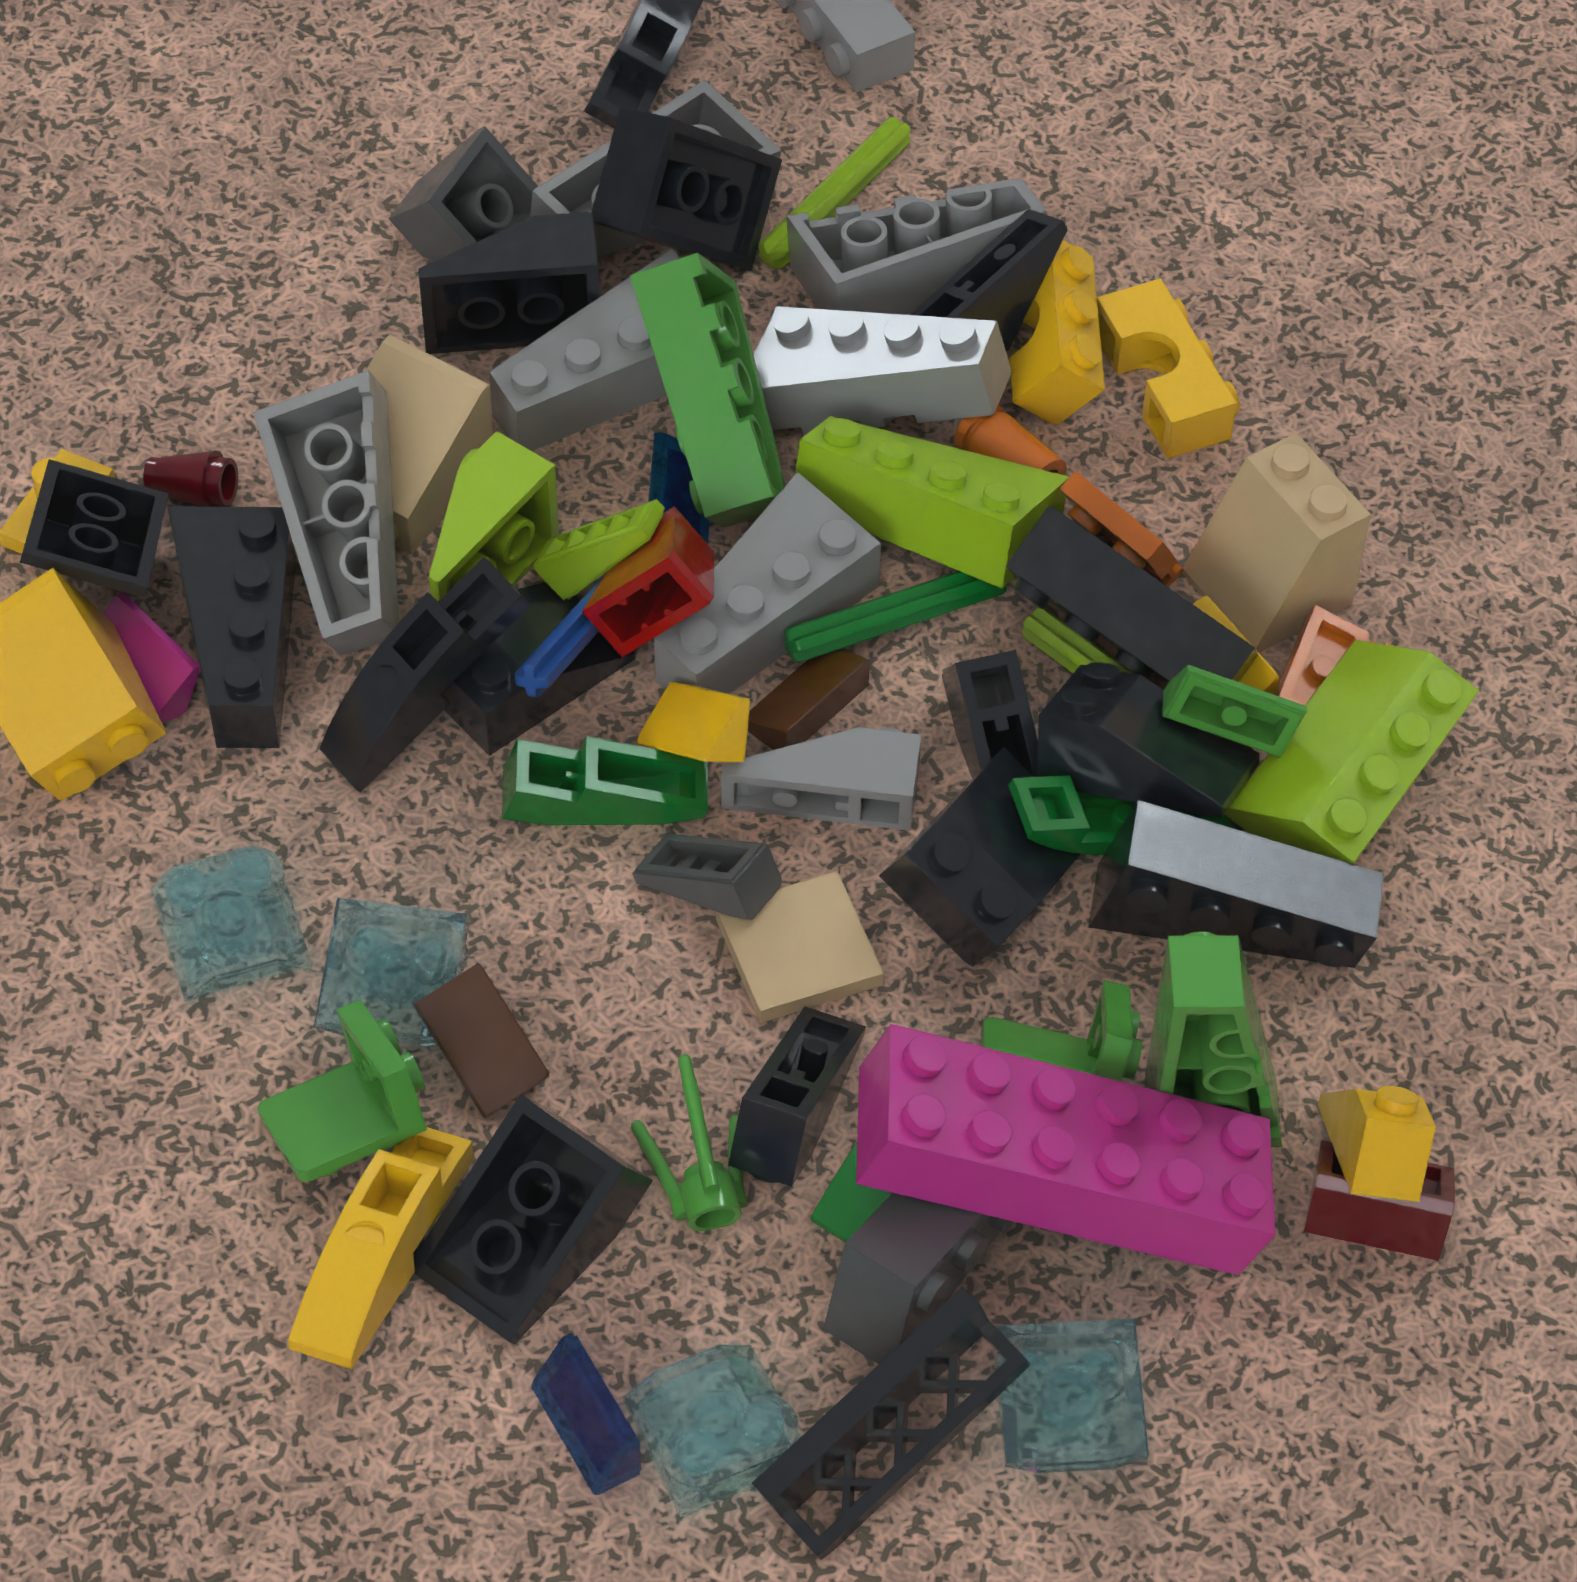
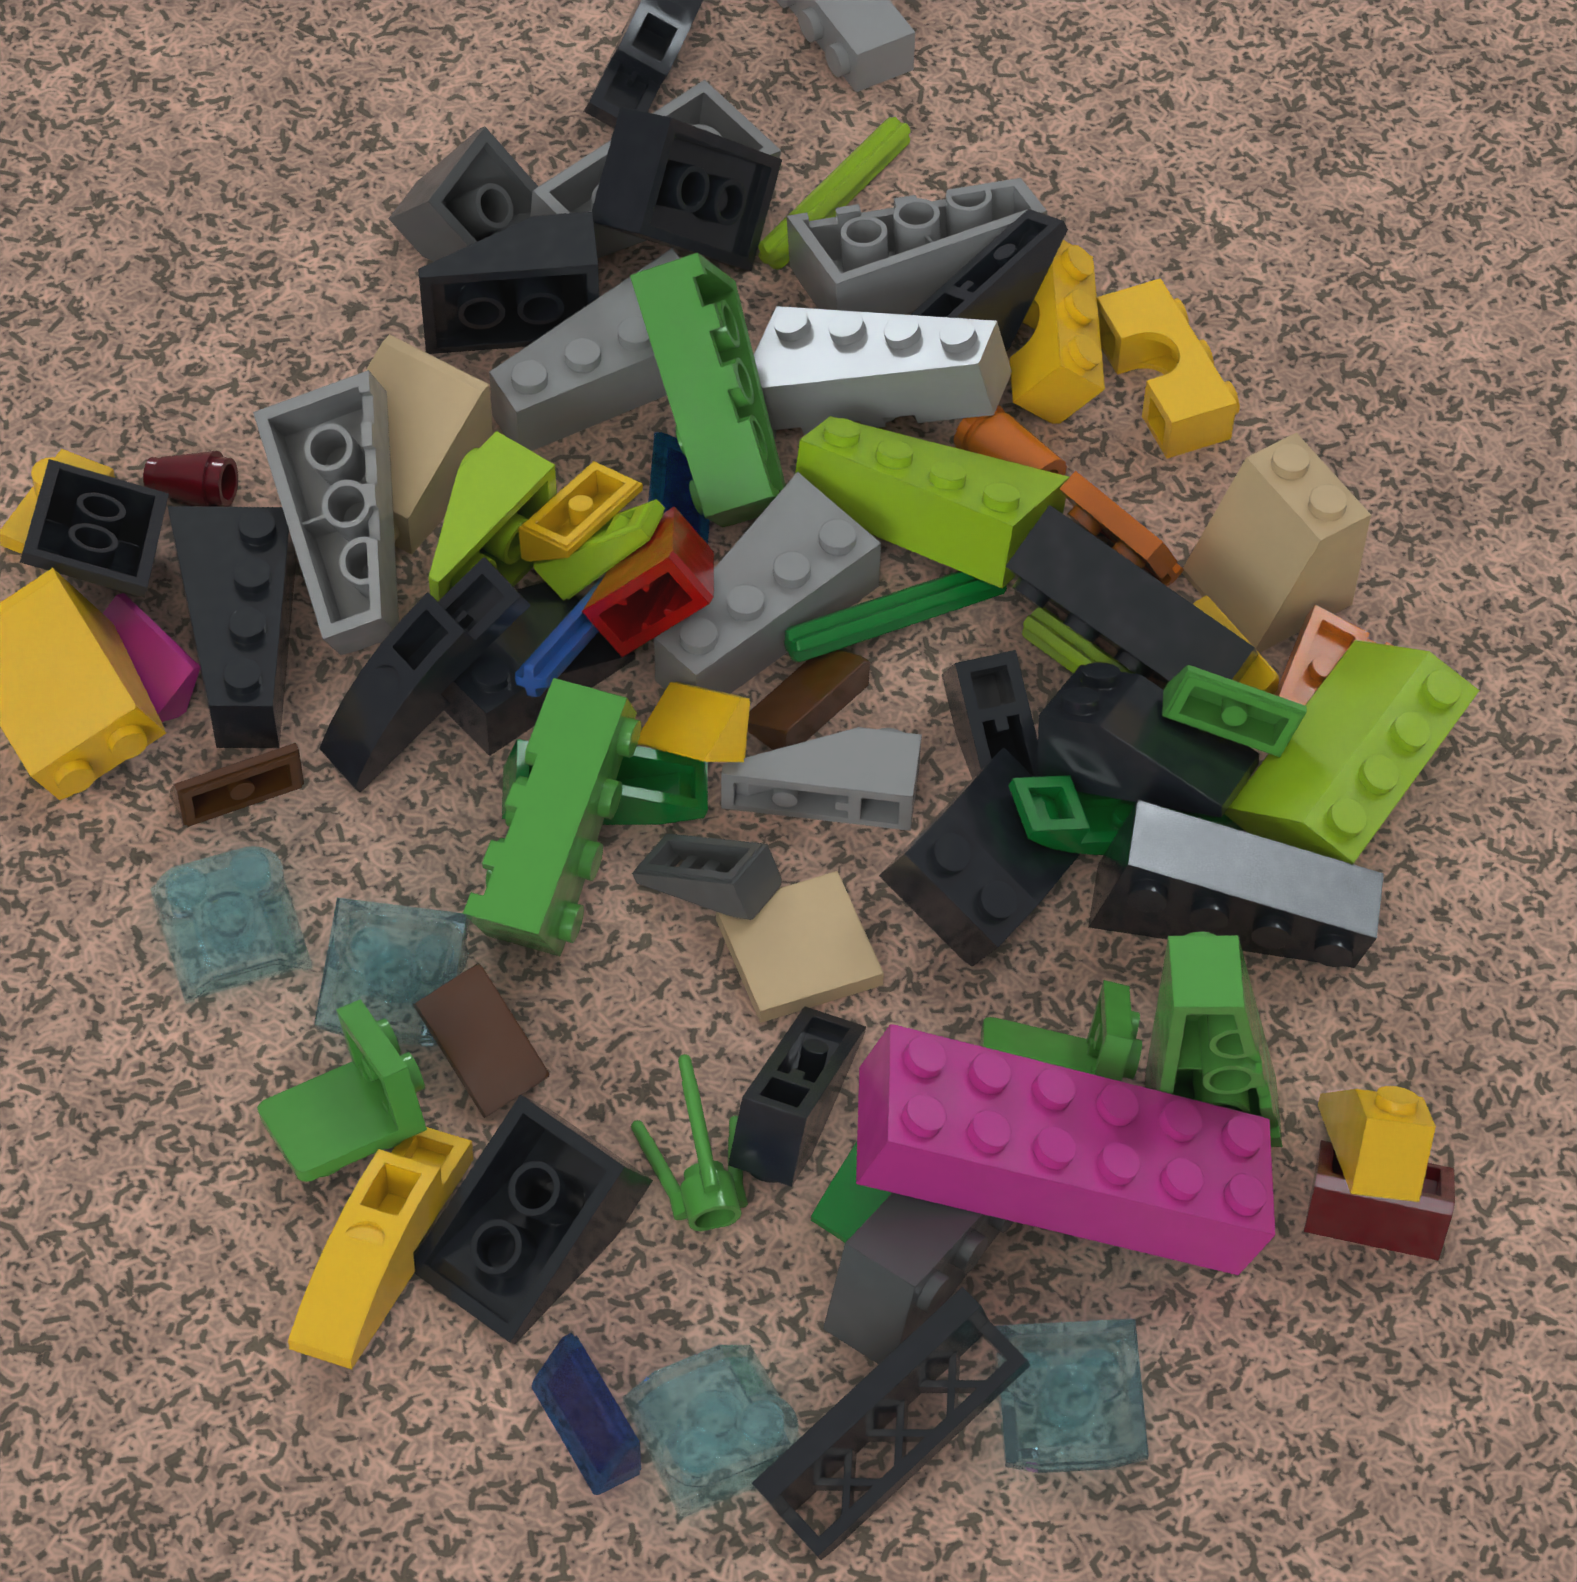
(238, 785): none -> reddish brown slope
(556, 819): none -> bright green wedge
(576, 513): none -> yellow slope

